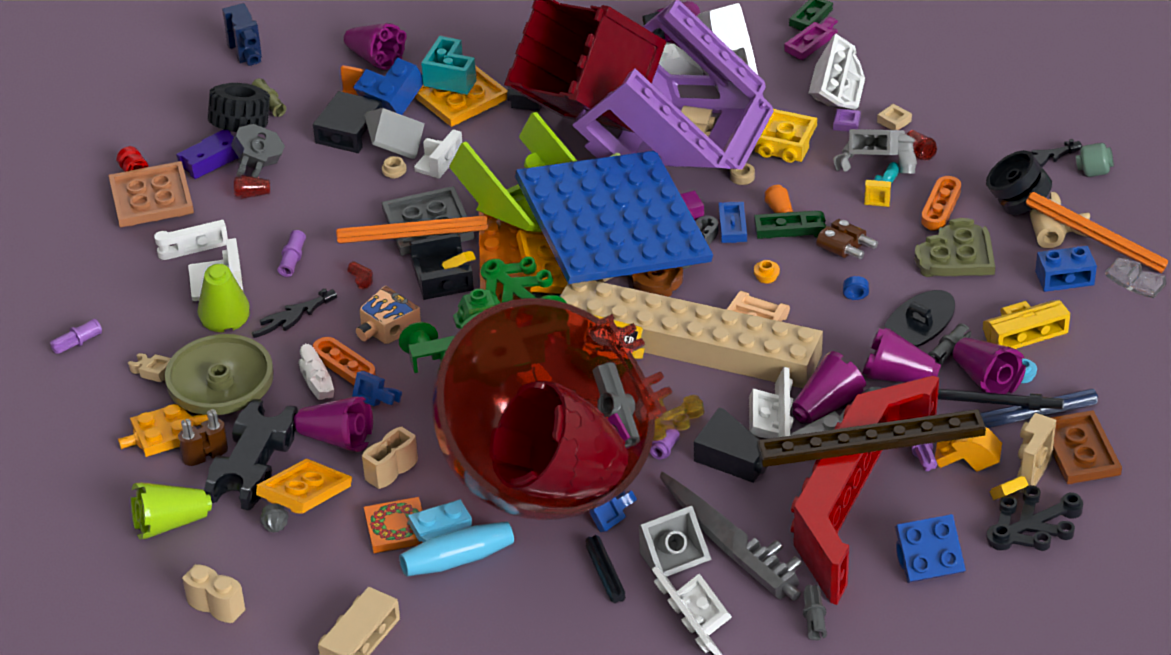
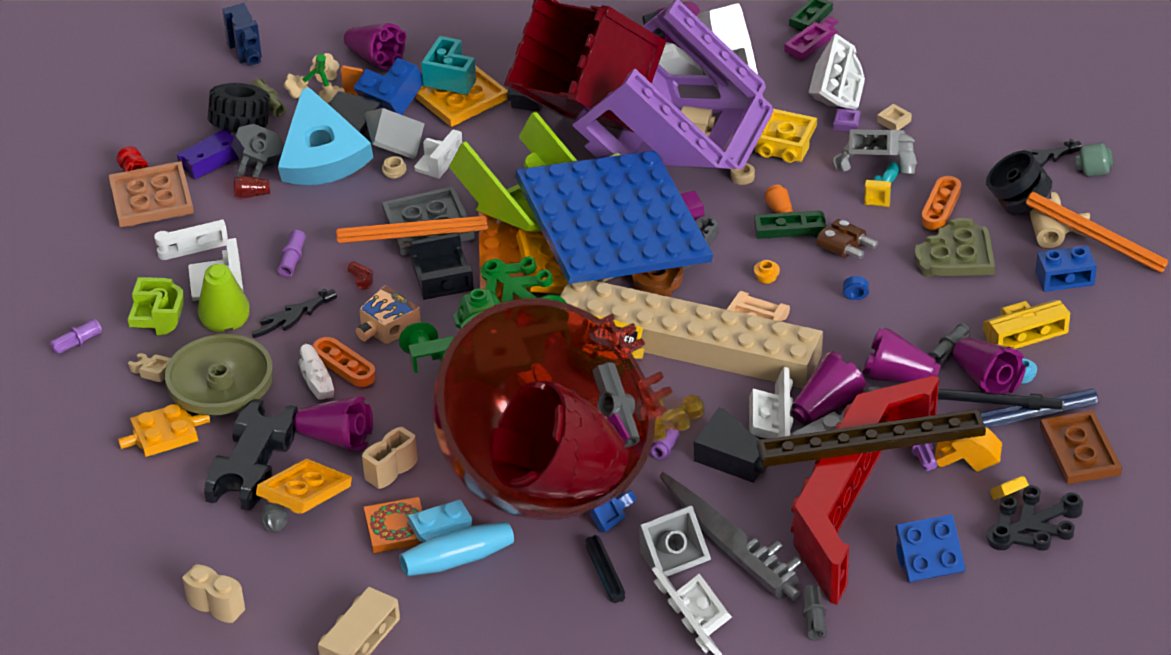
(156, 304): none -> lime brick
(166, 507): lime cone -> none
(204, 441): reddish brown piece -> none
(321, 144): none -> medium azure piece
(323, 68): none -> tan plant
(373, 389): blue plate -> none
(459, 260): yellow tile -> none
(732, 222): blue plate -> none
(922, 316): black shield -> none
(924, 146): clear red cone -> none
(1036, 447): tan plate -> none
(1130, 276): clear slope -> none

